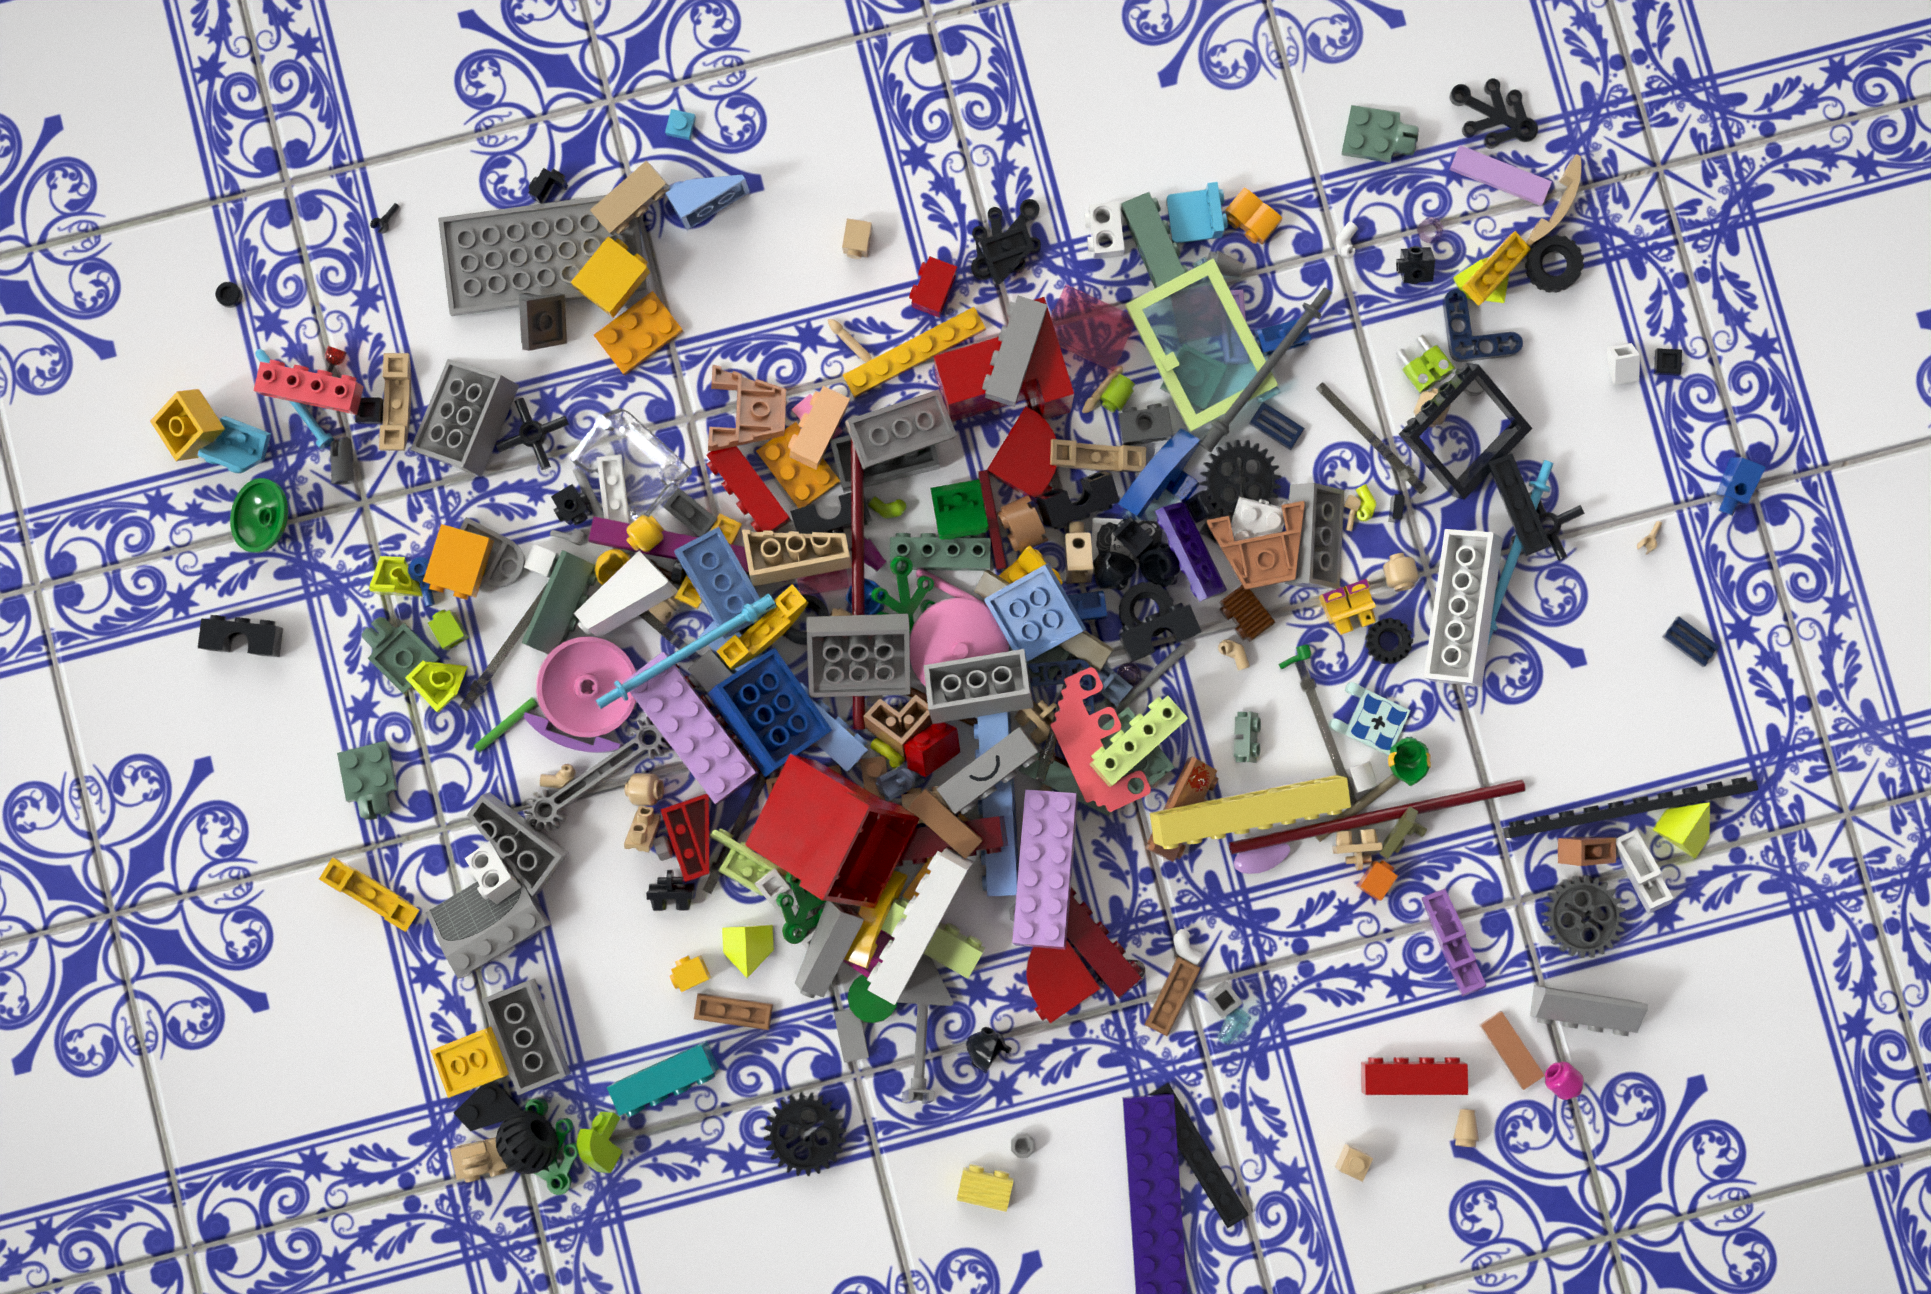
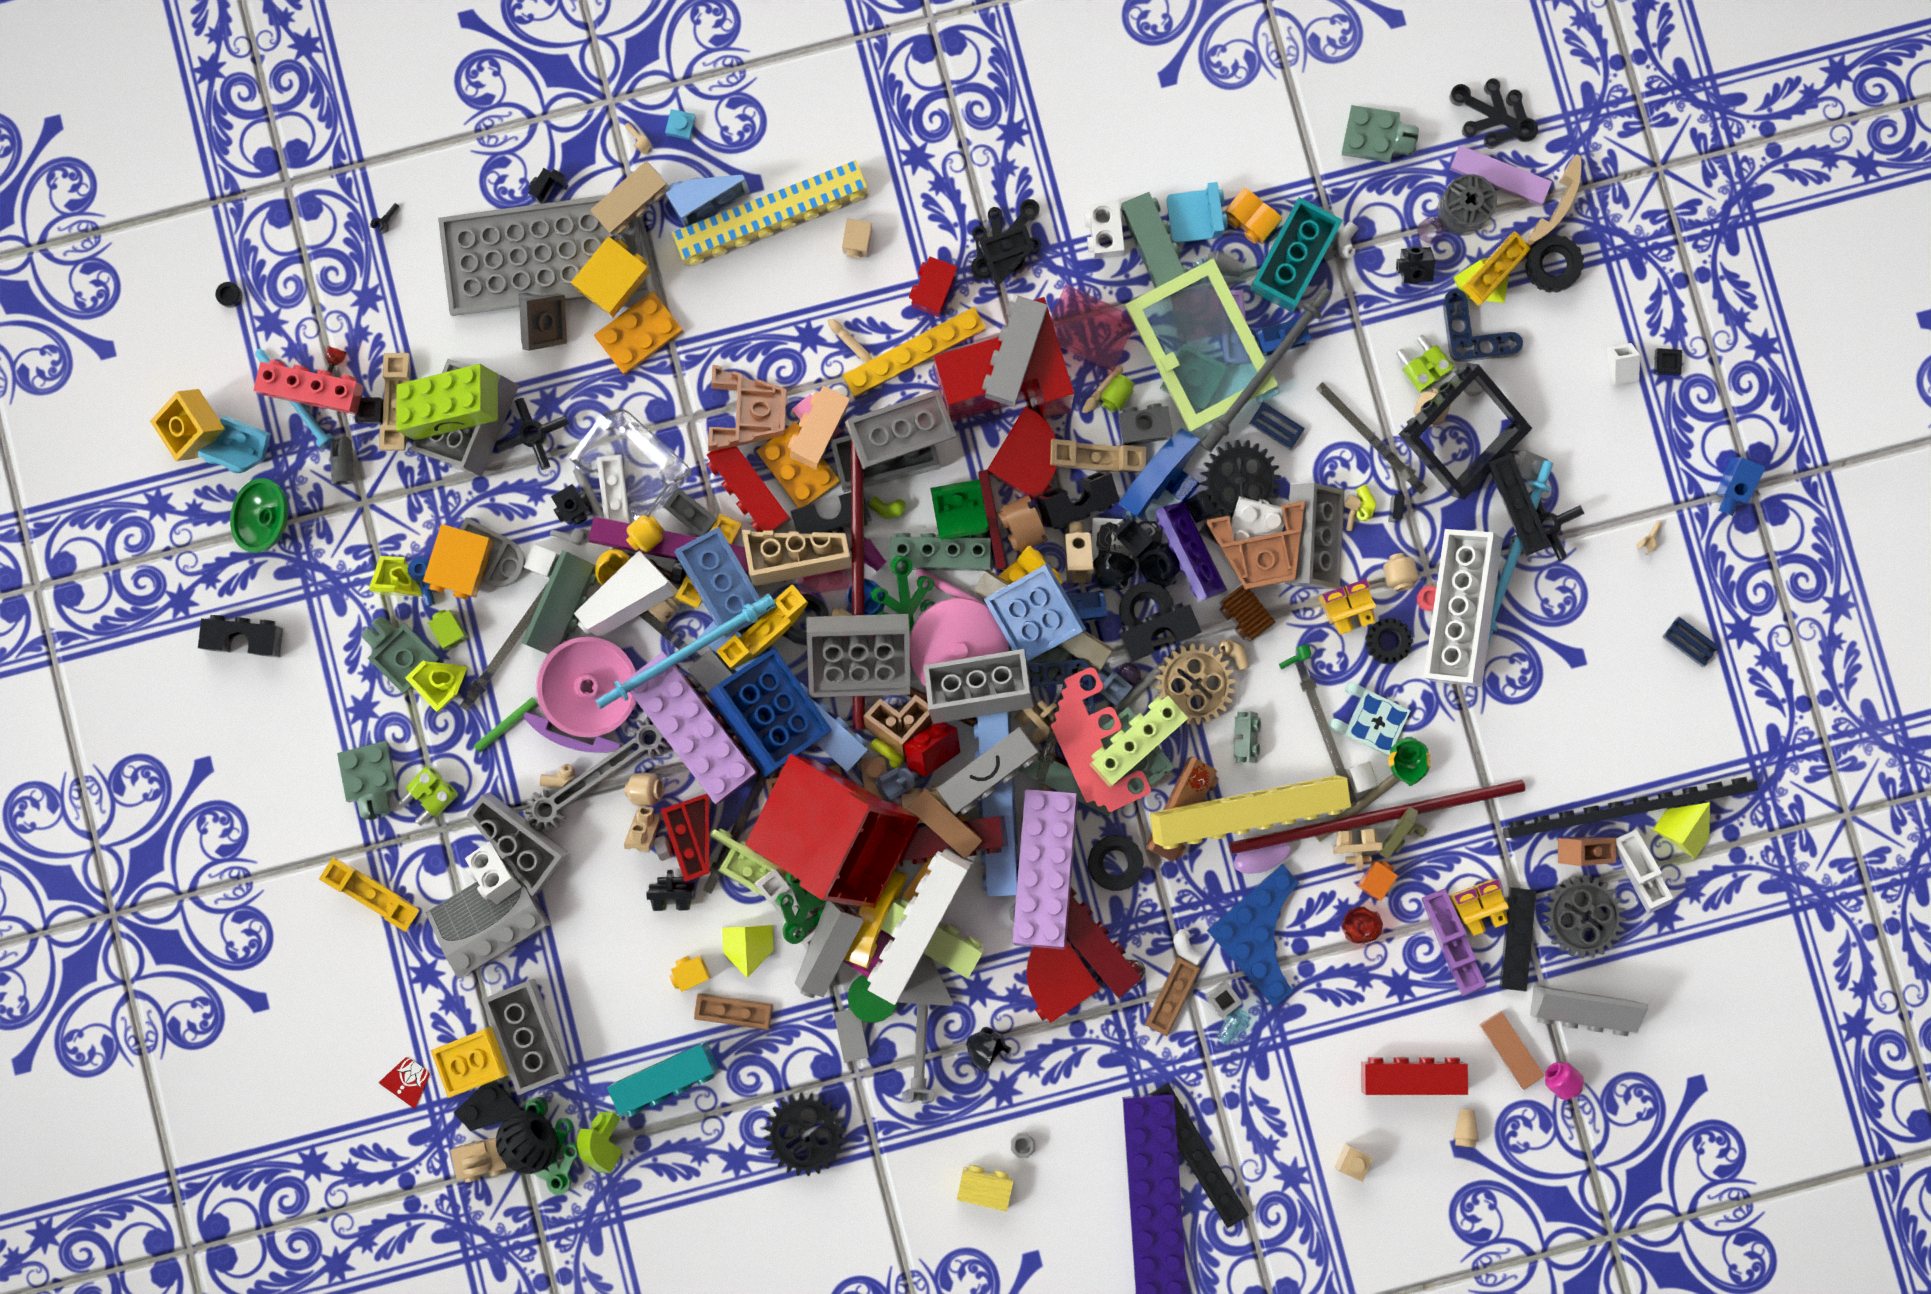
(406, 1081): none -> red sticker
(431, 791): none -> lime piece
(447, 402): none -> lime brick
(642, 143): none -> tan hand
(770, 213): none -> light yellow brick
(1134, 868): none -> black tyre
(1208, 666): none -> tan gear
(1249, 933): none -> blue plate
(1295, 255): none -> teal brick
(1361, 925): none -> clear red hair
(1426, 598): none -> coral tile
(1465, 218): none -> dark grey wheel
(1480, 902): none -> yellow hips
(1517, 939): none -> black plate
(1528, 464): none -> light grey bracket

